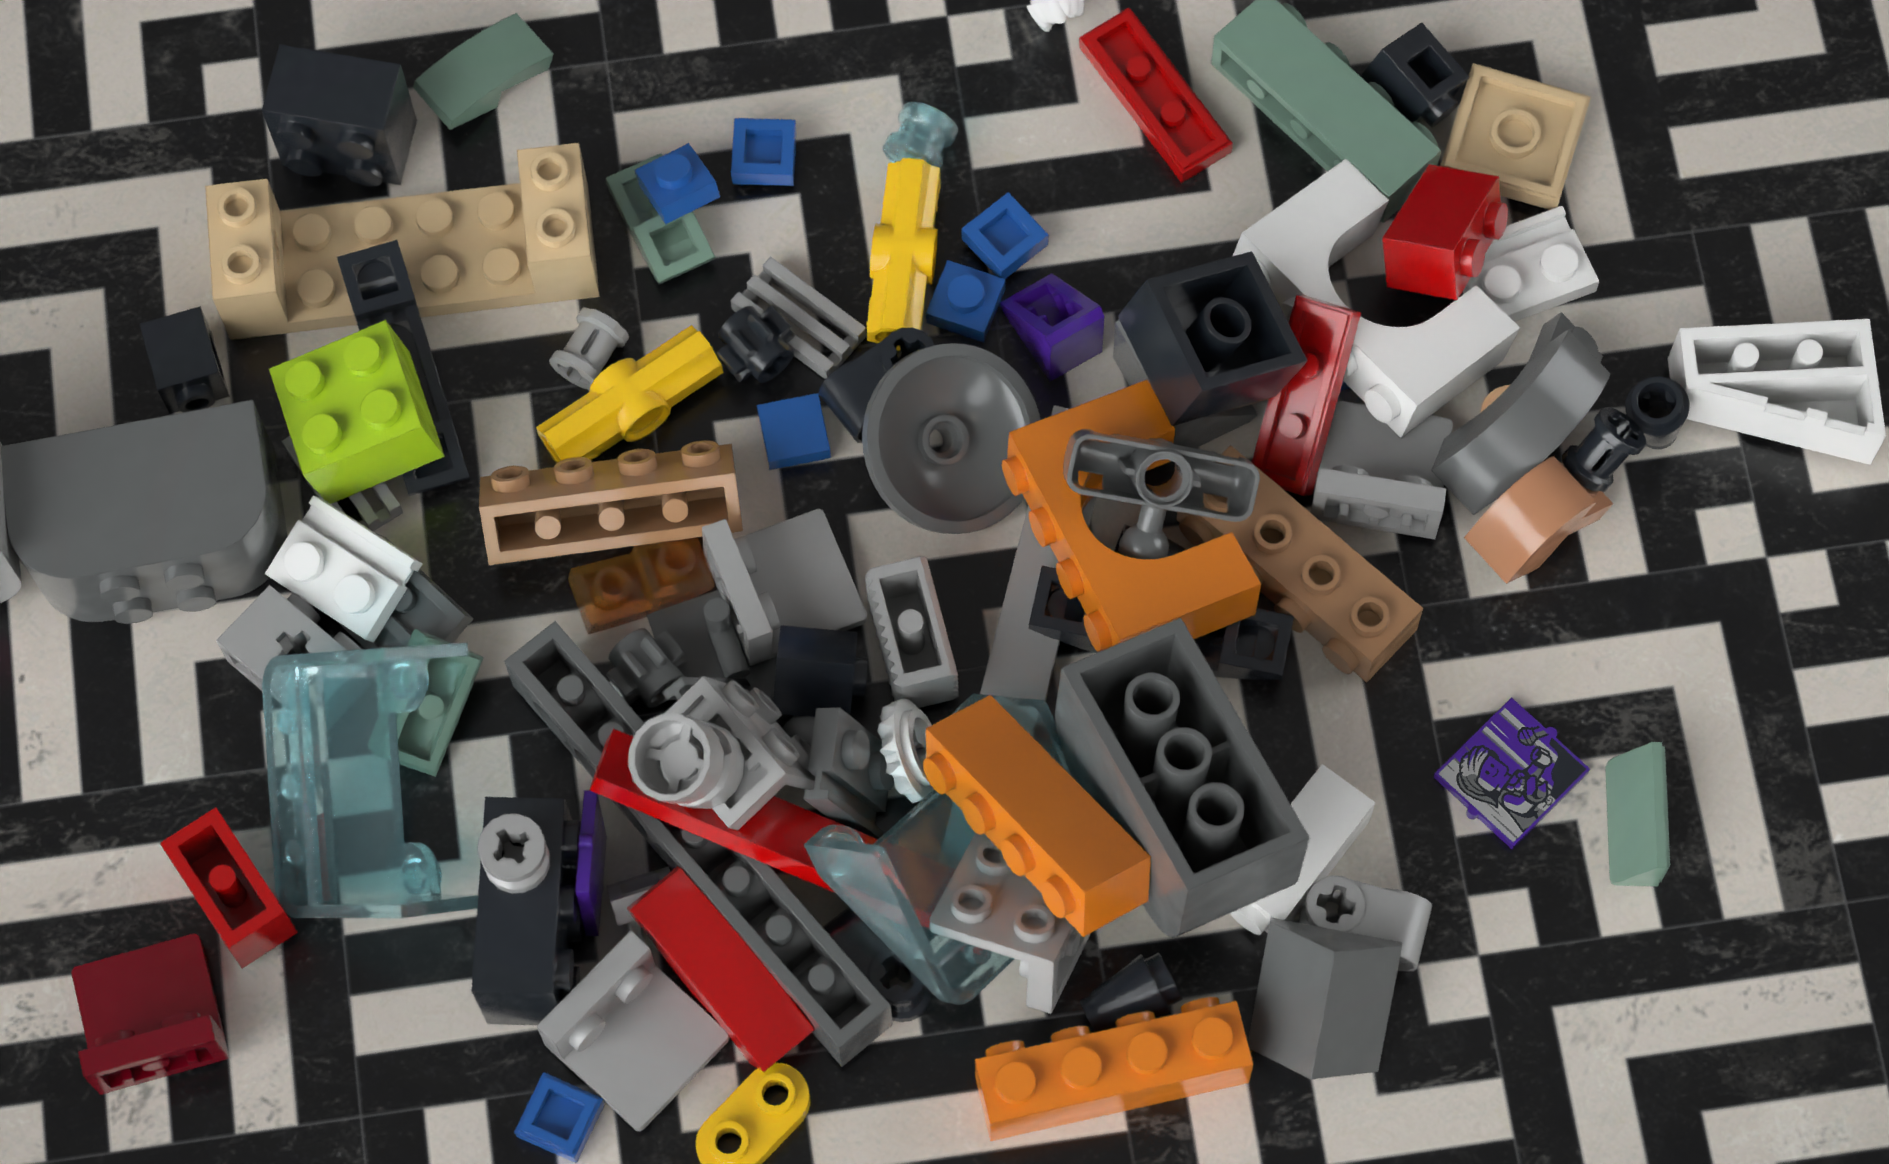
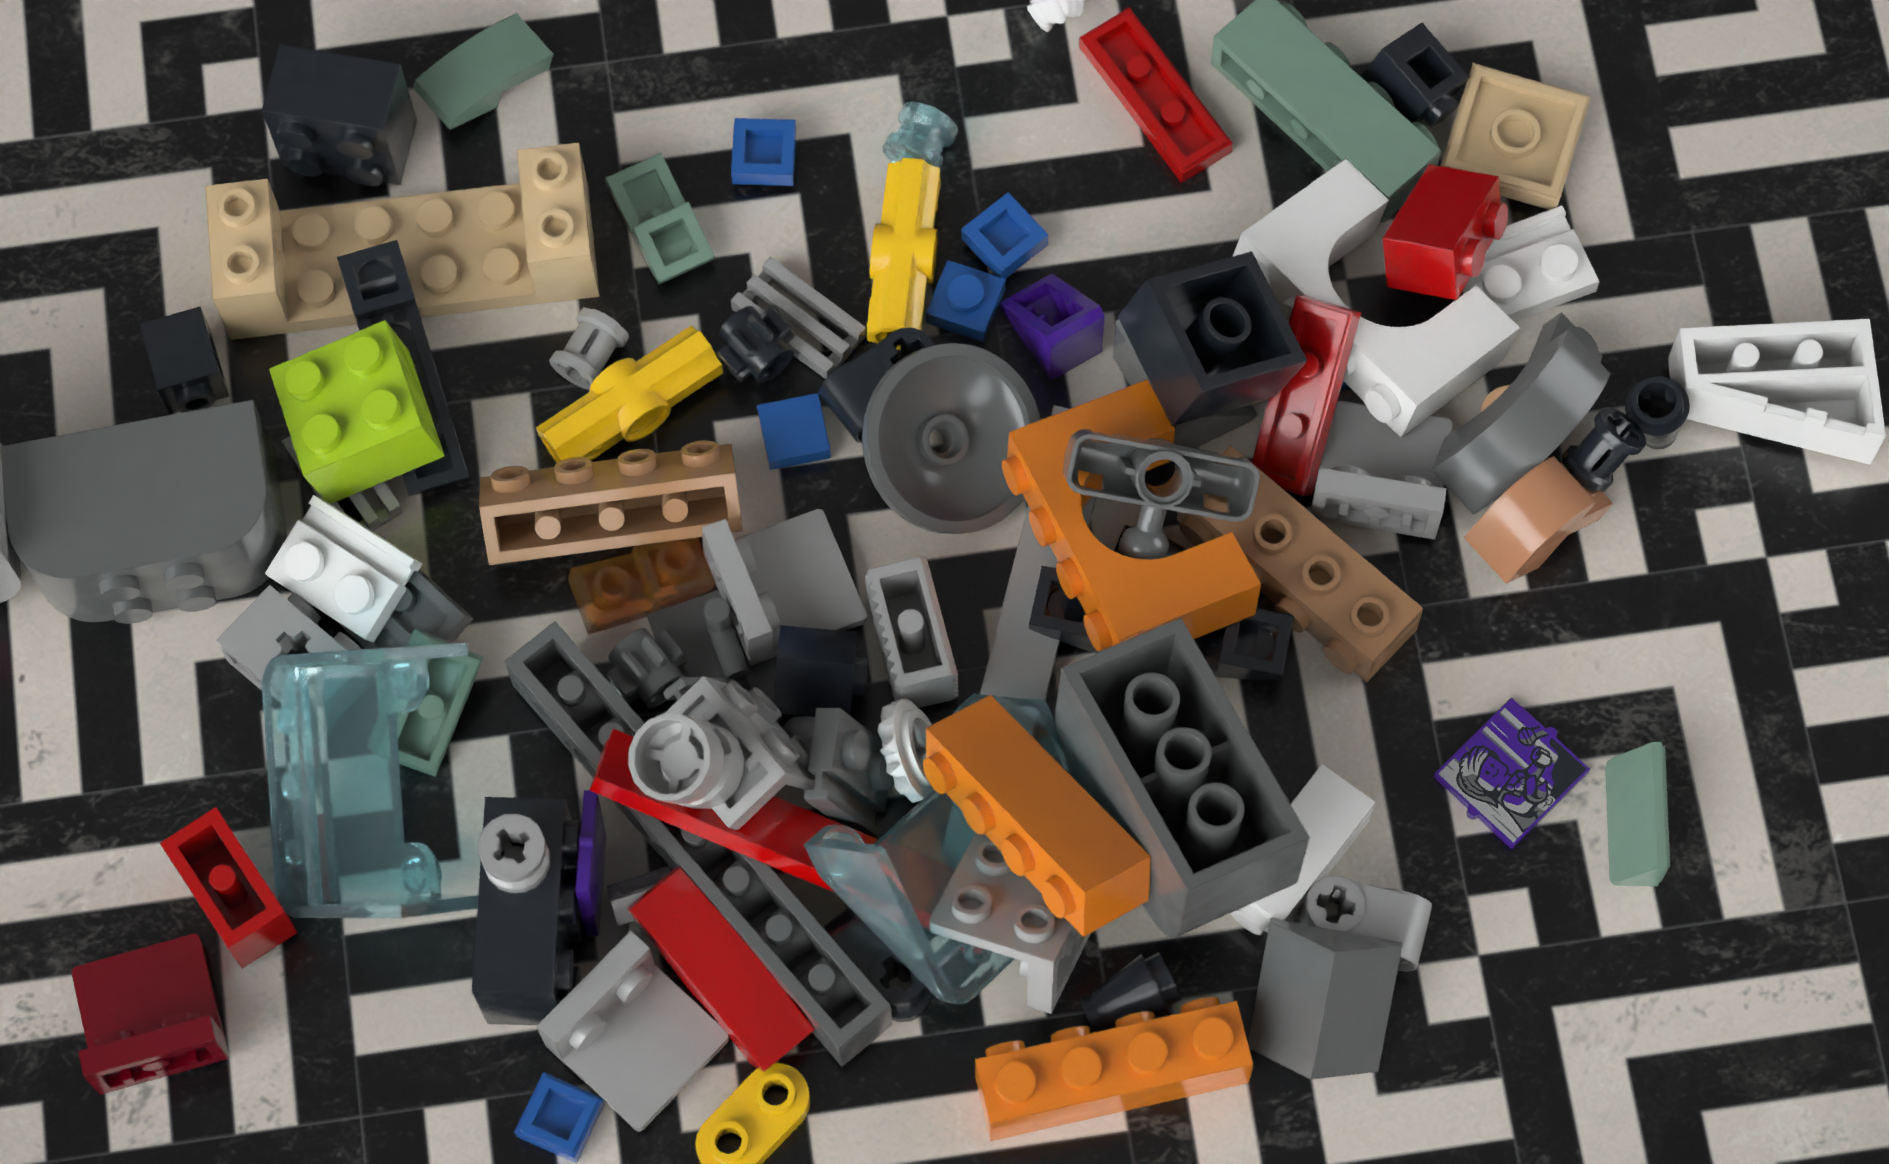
(677, 183): blue plate -> none

